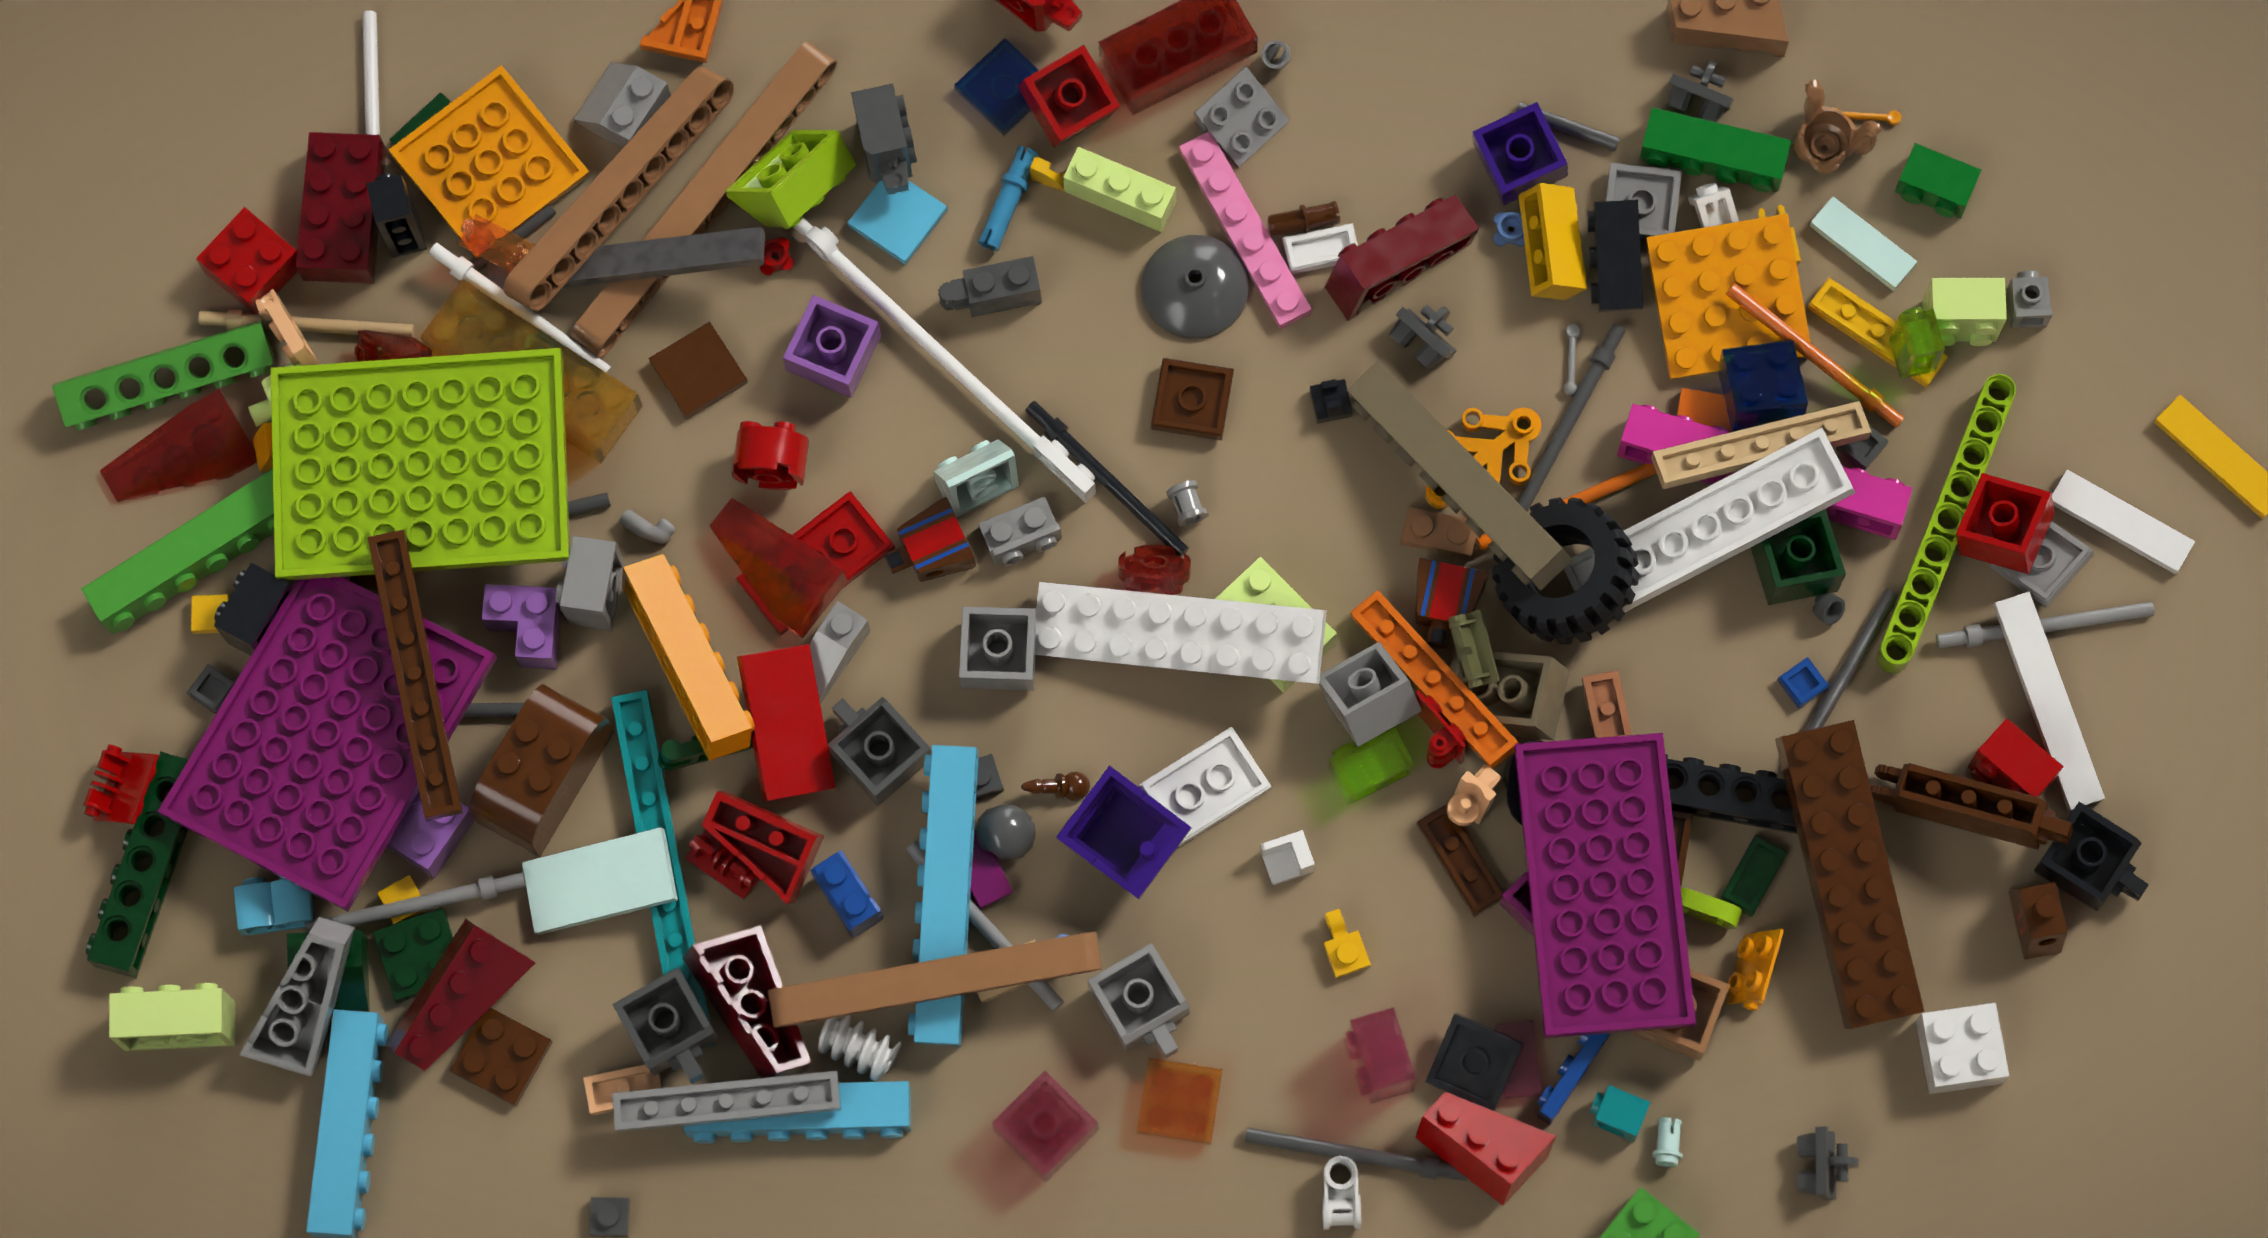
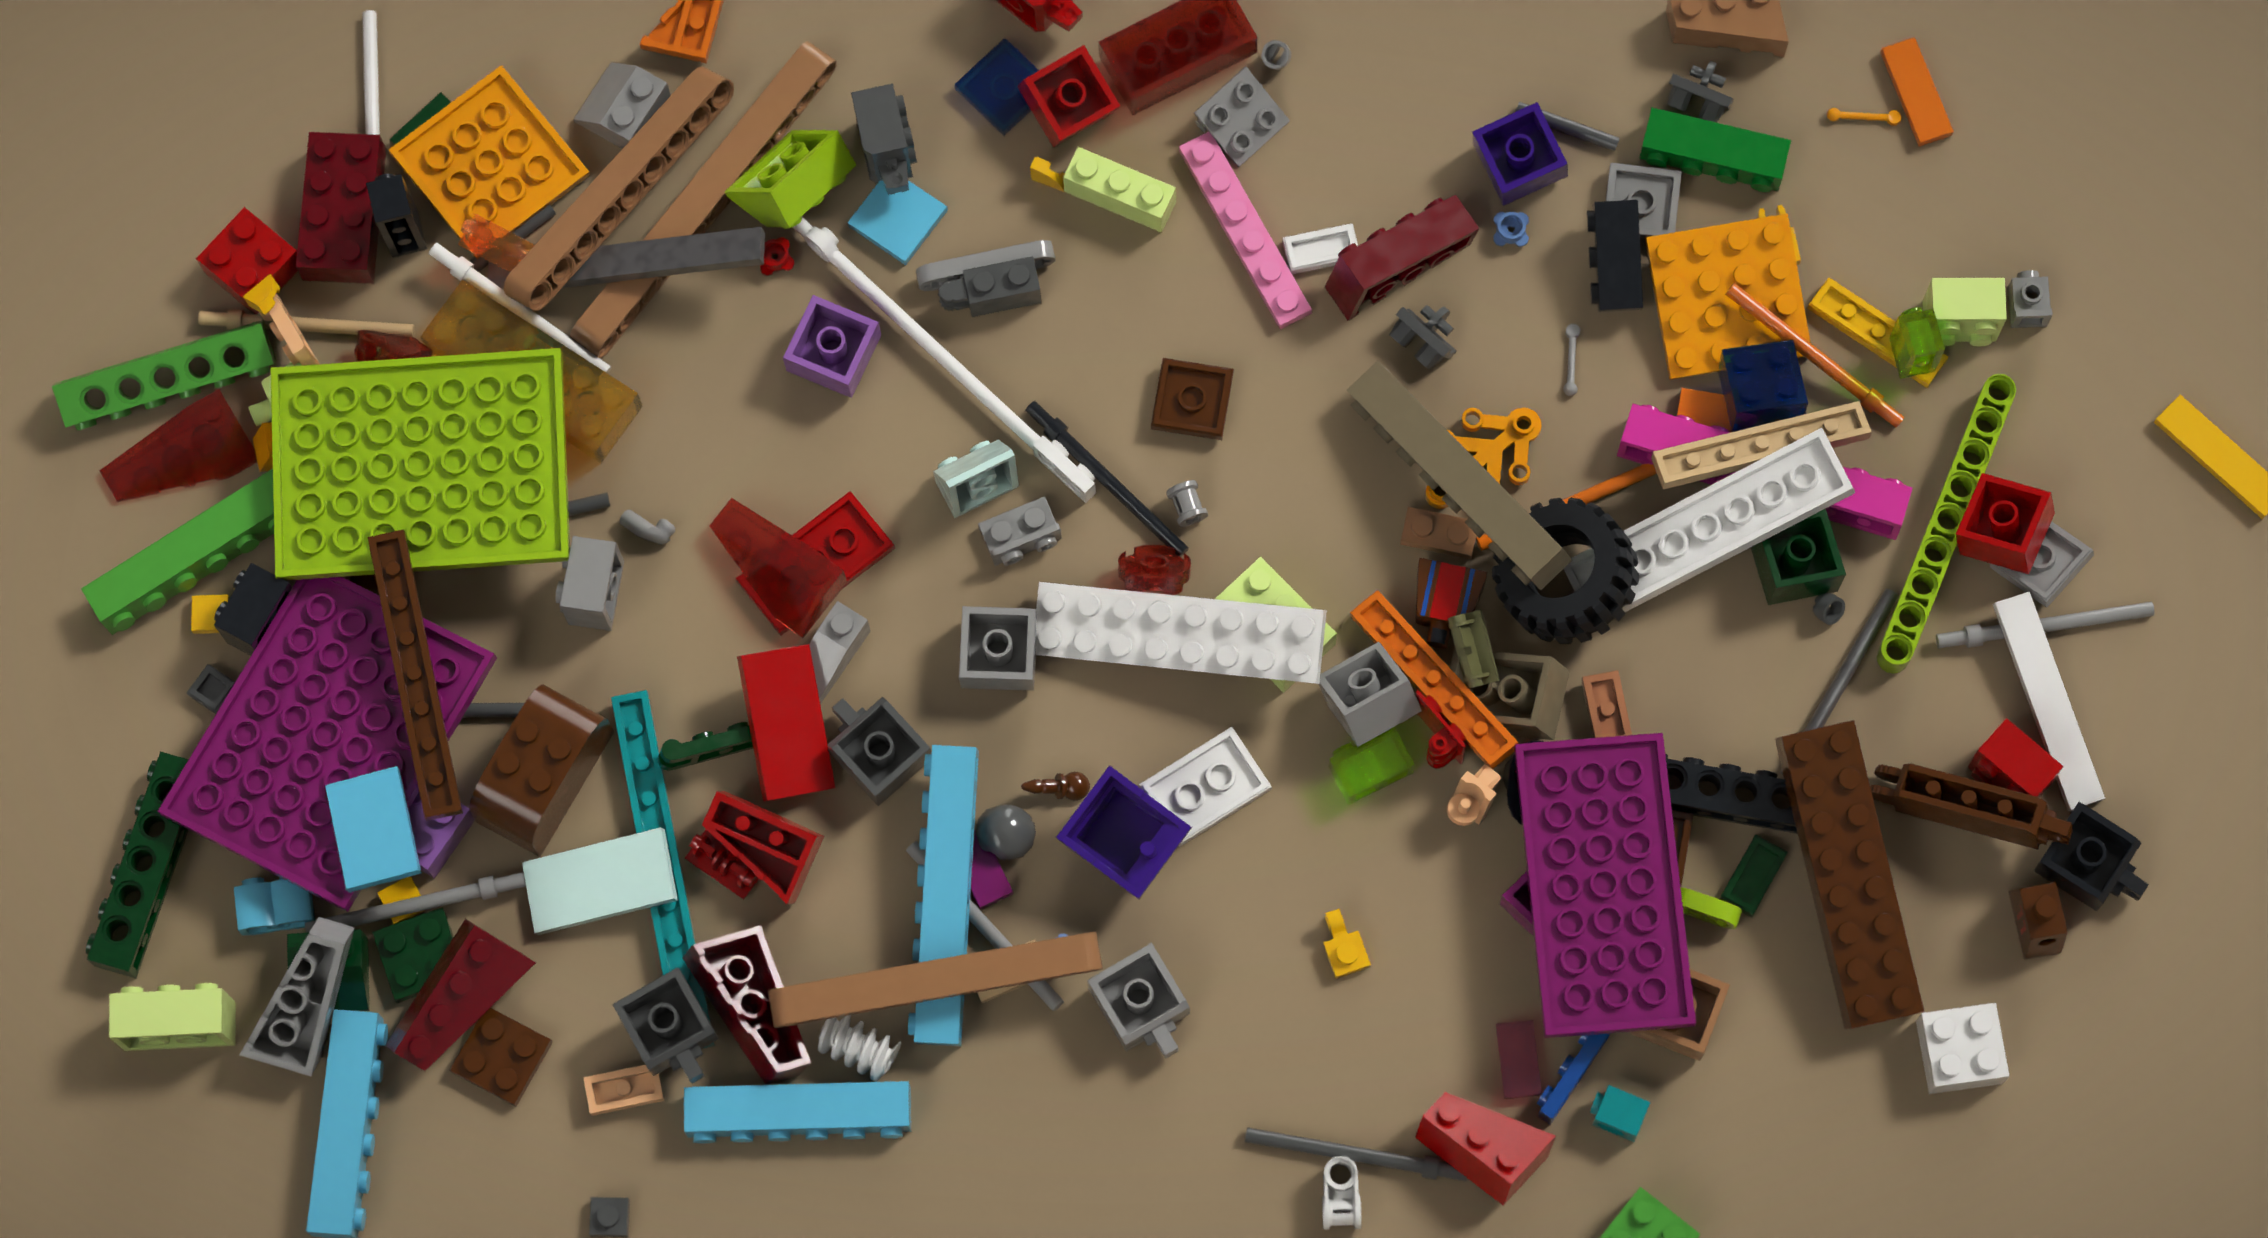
(124, 788): red hinge -> none
(262, 295): none -> yellow tile
(373, 829): none -> medium azure tile
(532, 615): medium lavender brick -> none
(687, 656): light orange brick -> none
(698, 370): reddish brown tile -> none
(726, 1101): light grey plate -> none
(770, 455): red brick -> none
(847, 894): blue brick -> none
(932, 544): torso -> none
(934, 274): none -> light grey beam
(988, 777): dark grey plate -> none
(1013, 186): dark azure pin -> none
(1045, 1126): clear pink brick -> none
(1179, 1101): clear orange plate -> none
(1200, 307): dark grey dish -> none
(1287, 857): white panel -> none
(1303, 218): reddish brown axle -> none
(1331, 401): black tile -> none
(1381, 1056): clear pink brick -> none
(1461, 861): reddish brown tile -> none
(1474, 1062): black hinge -> none
(1552, 241): yellow brick -> none
(1601, 360): dark grey bar -> none
(1668, 1142): light aqua pin -> none
(1713, 205): white bracket -> none
(1754, 968): light orange hinge -> none
(1803, 683): blue tile -> none
(1823, 1179): dark grey hips -> none
(1831, 130): medium nougat hair -> none
(1863, 243): light aqua tile -> none
(1865, 451): dark grey plate -> none
(1916, 91): none -> orange tile
(1937, 181): green brick -> none
(2121, 522): white tile -> none

